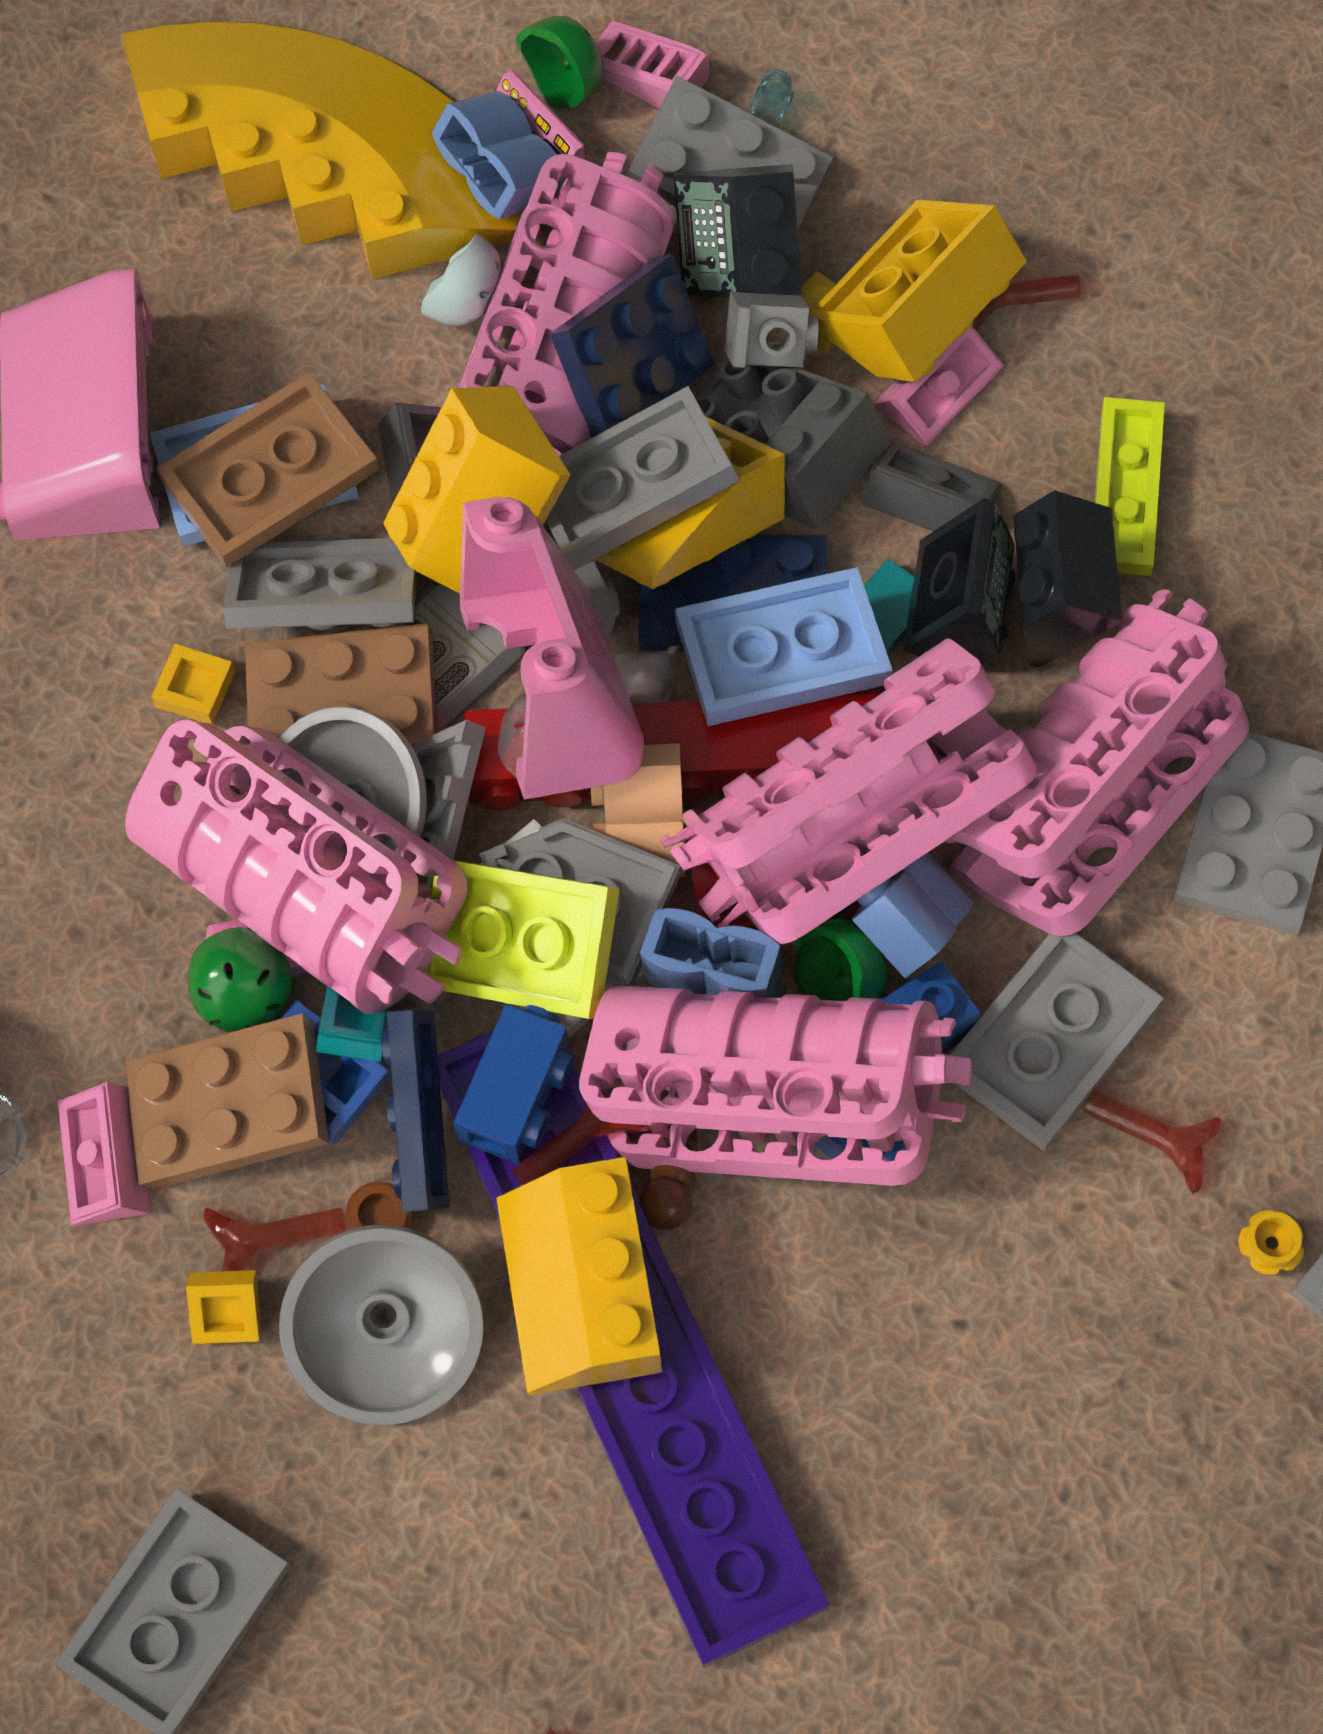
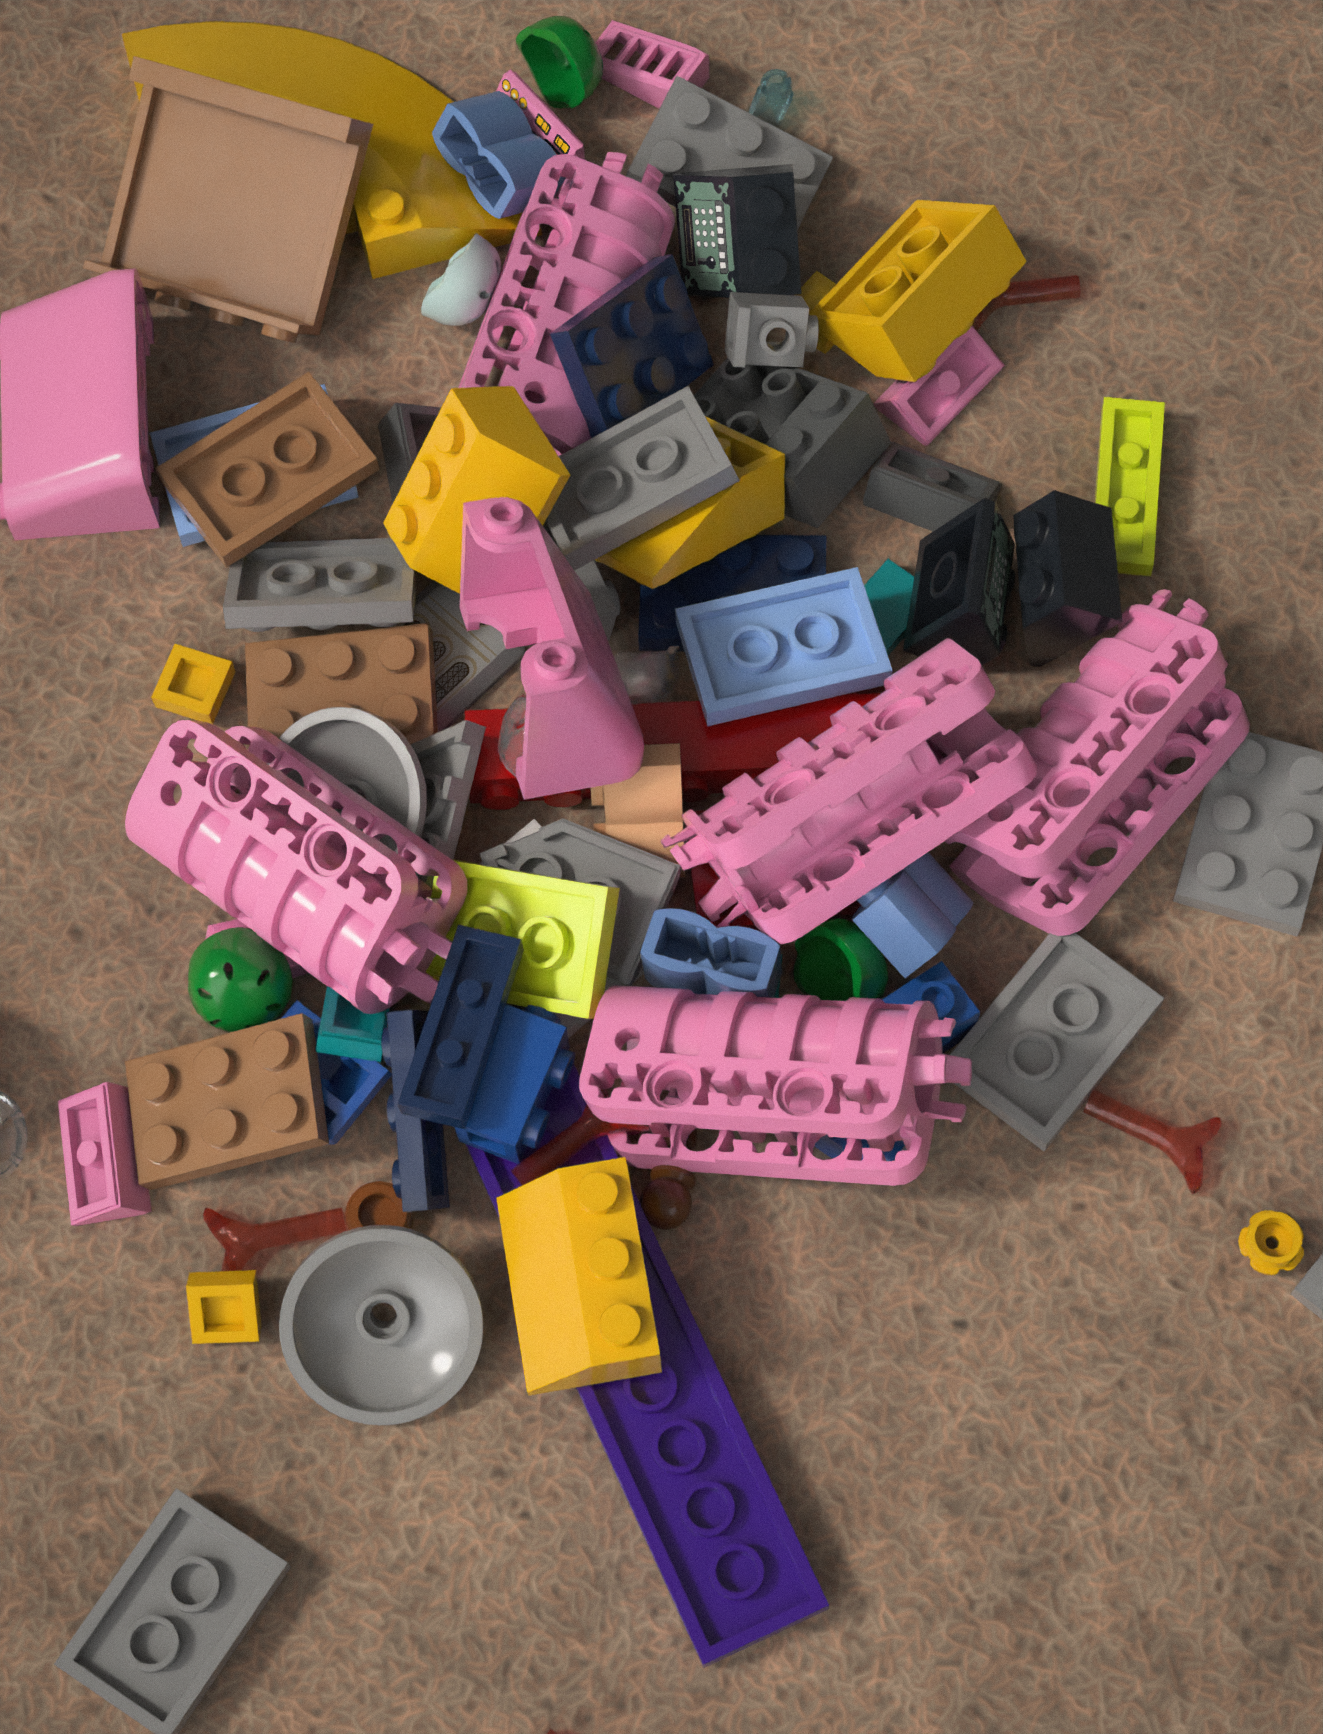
(234, 200): none -> medium nougat panel
(461, 1027): none -> dark blue plate

